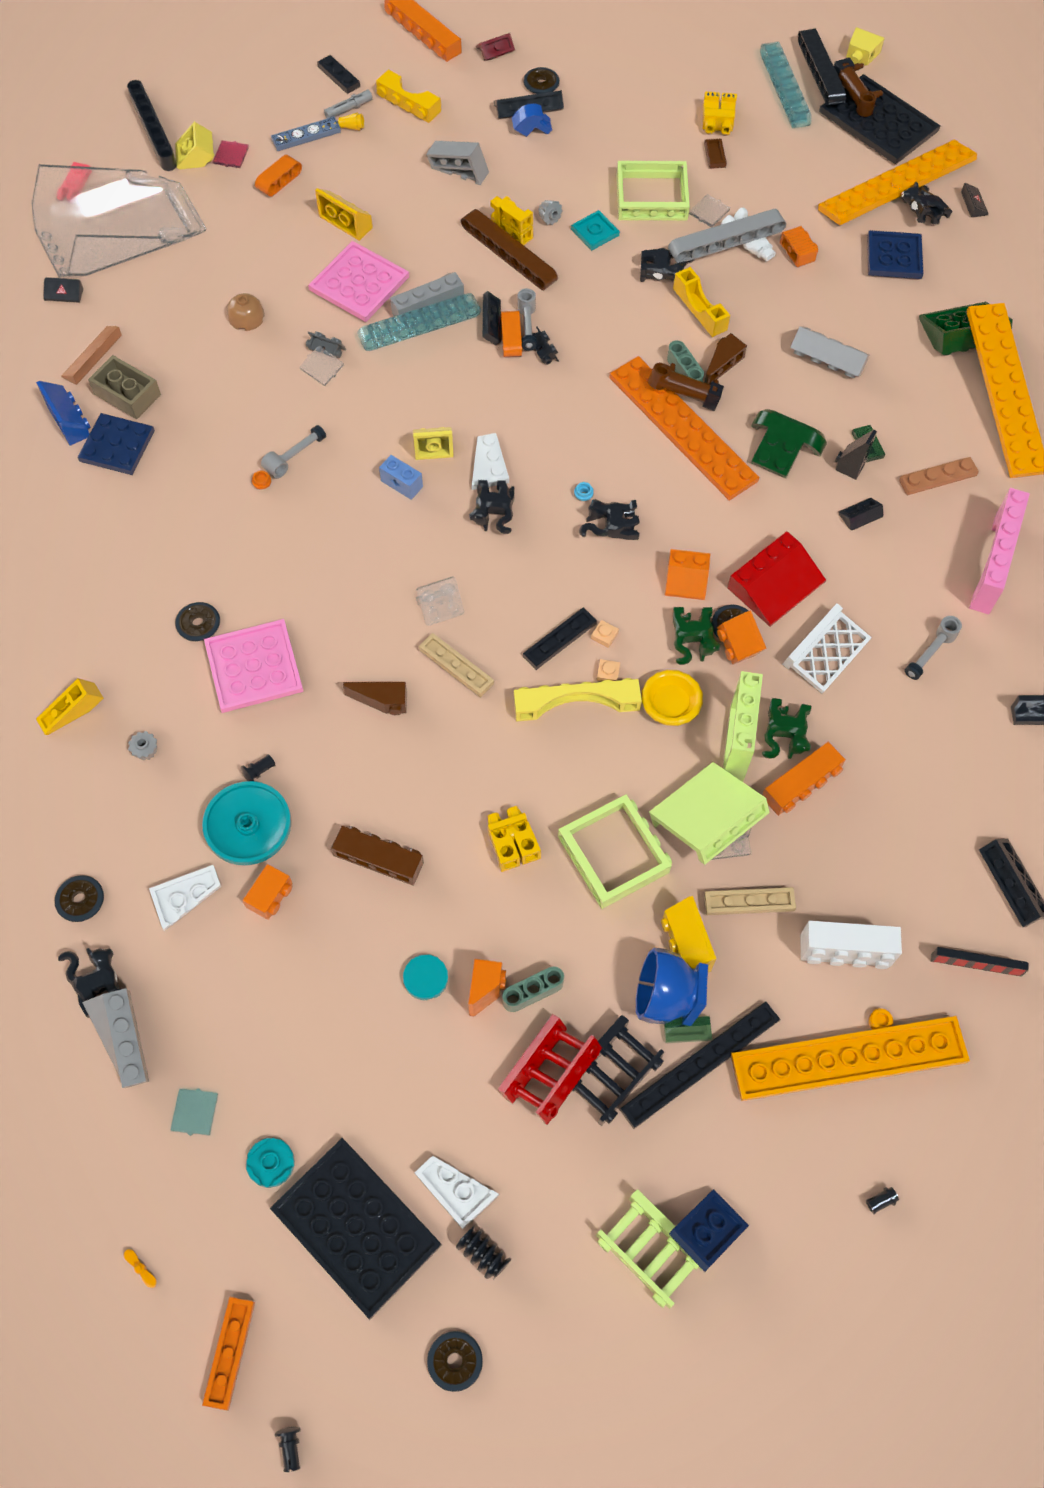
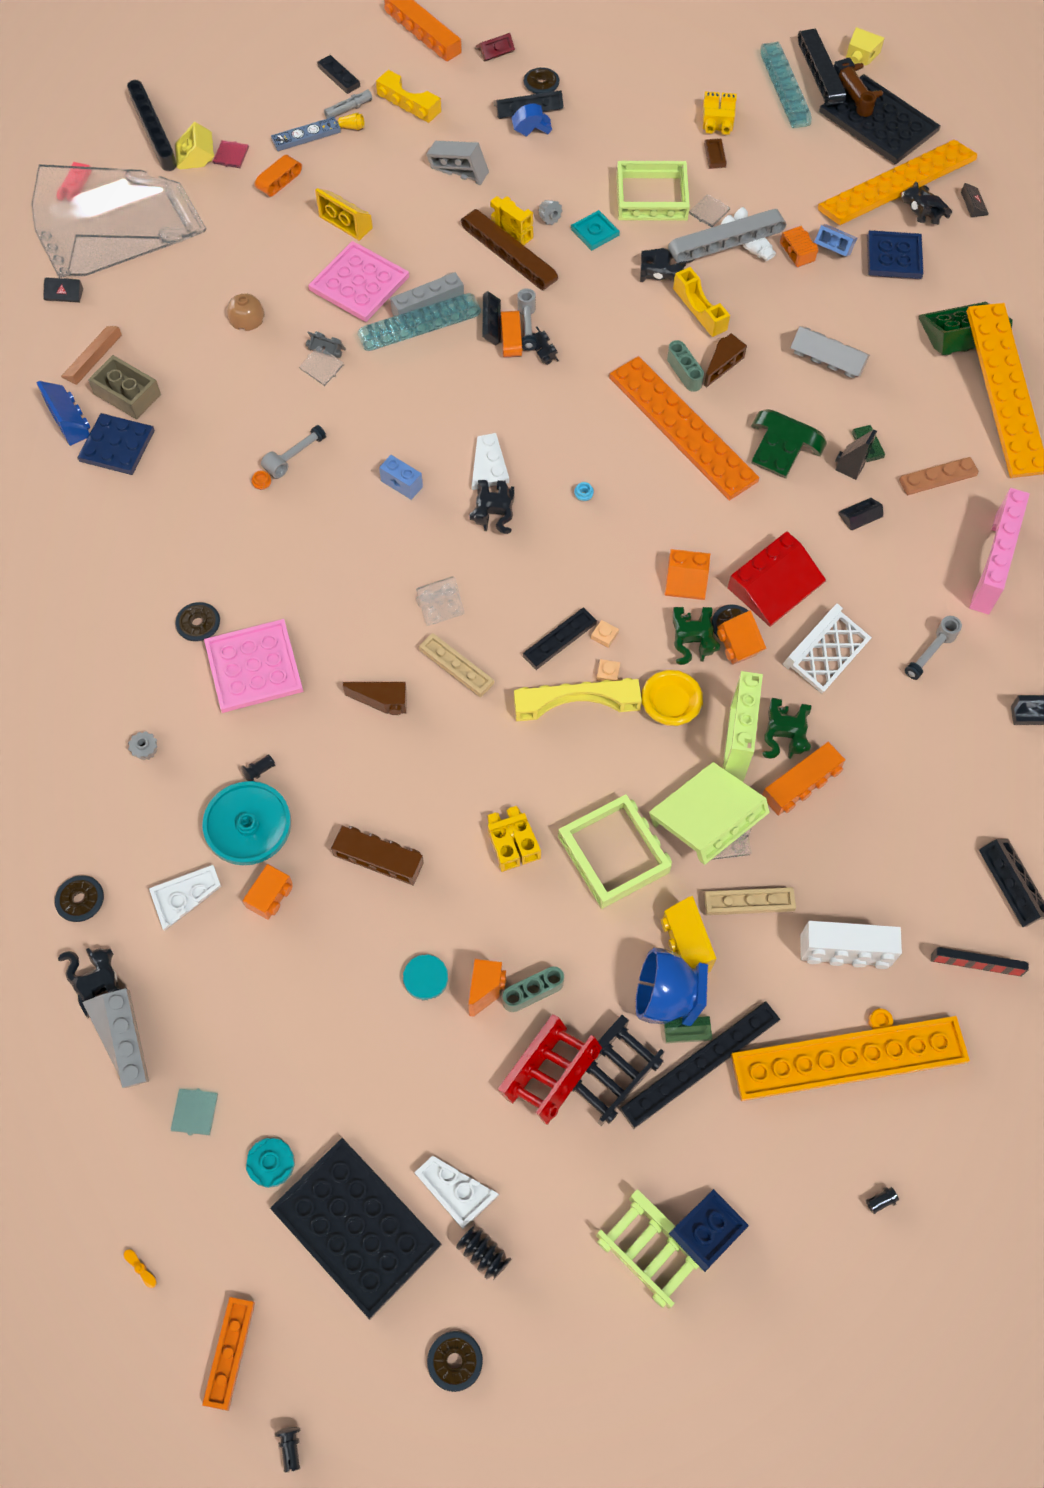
(70, 705): yellow slope -> none
(433, 443): light yellow slope -> none
(615, 520): black animal -> none
(665, 377): reddish brown piece -> none
(835, 240): none -> medium blue brick

